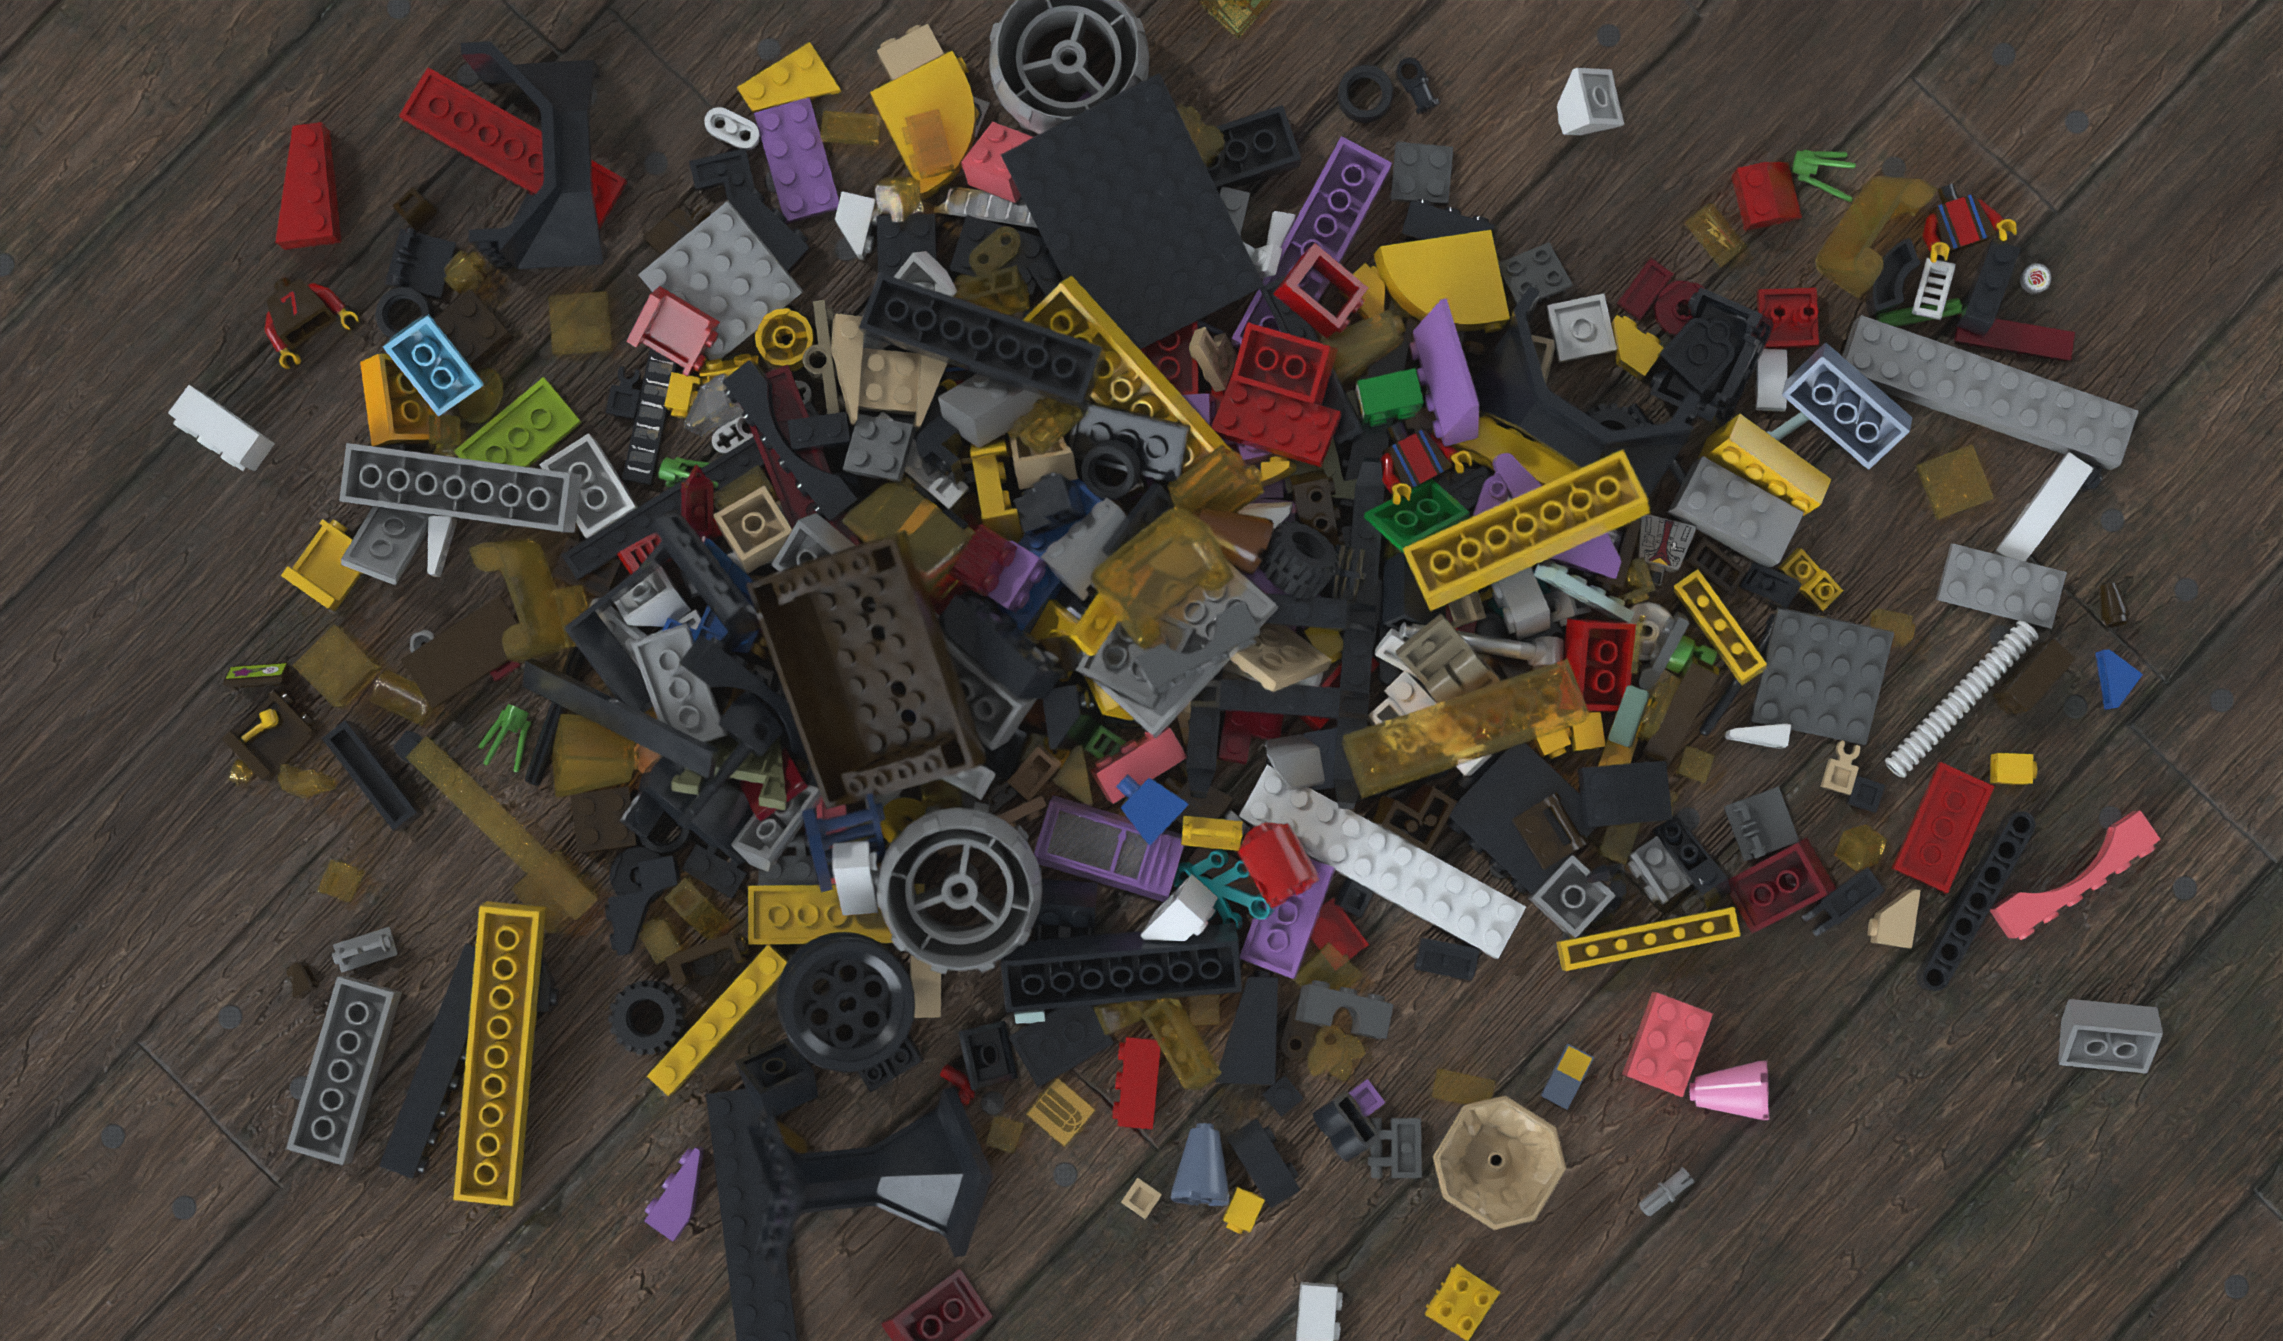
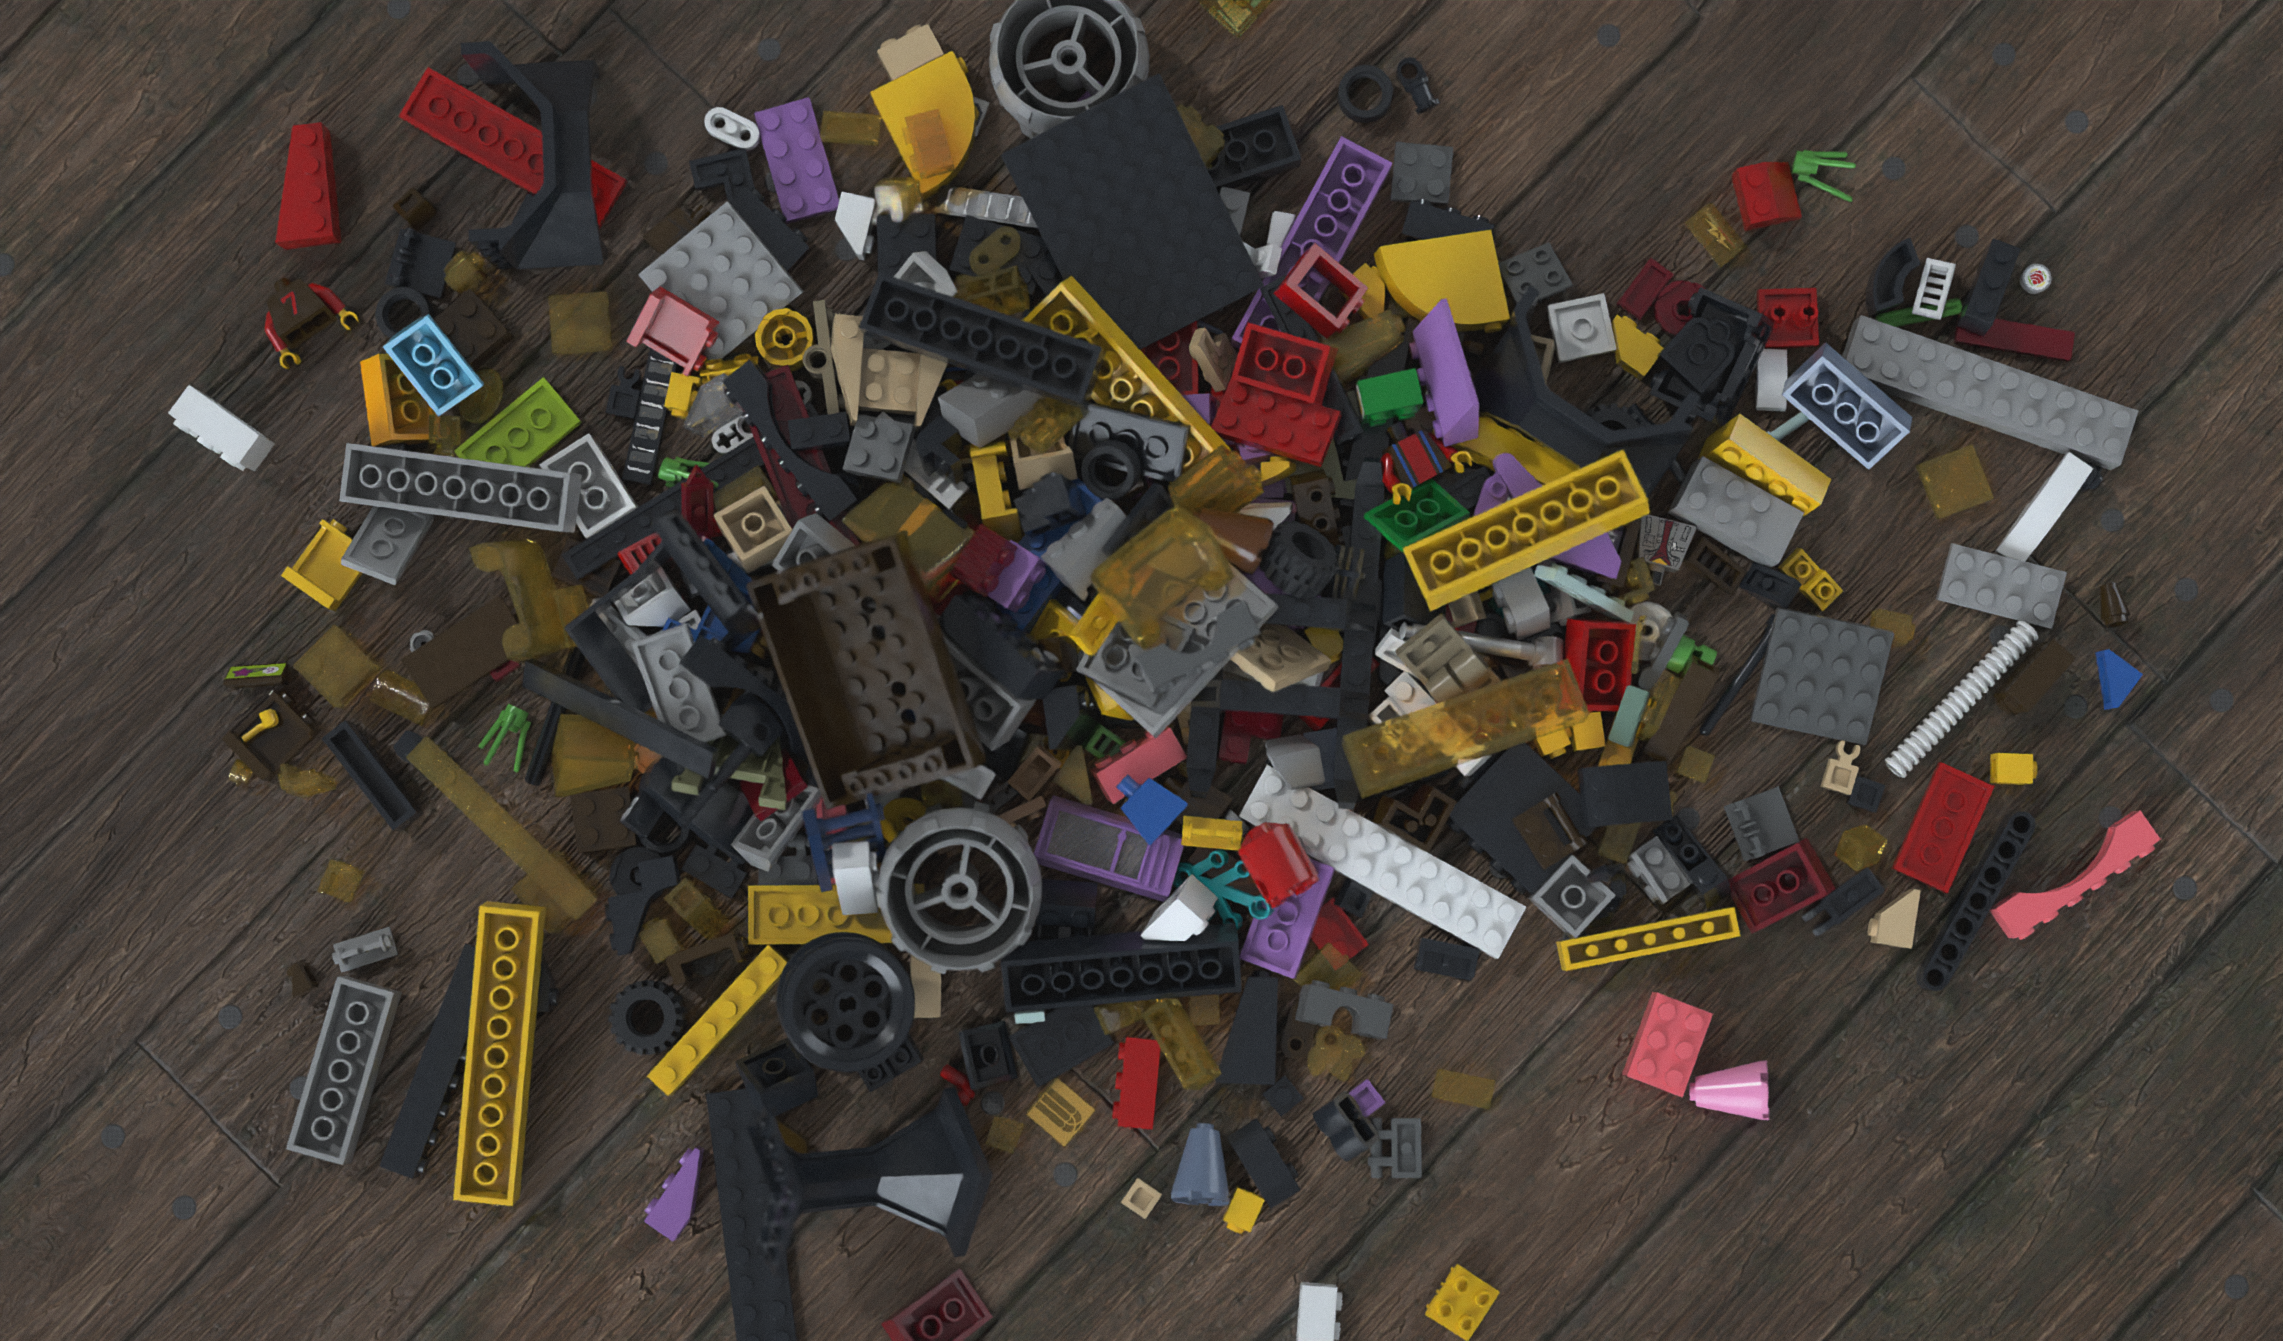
(439, 540): white slope -> none
(789, 80): yellow wing -> none
(985, 166): coral brick -> none
(1528, 1166): tan rock -> none
(1567, 1076): sand blue tile -> none
(1589, 102): white slope -> none
(1666, 1192): light grey axle -> none
(1720, 627): yellow brick -> none
(1770, 735): white slope -> none
(1847, 252): clear yellow windscreen -> none
(1961, 224): torso -> none
(2109, 1036): light grey slope -> none

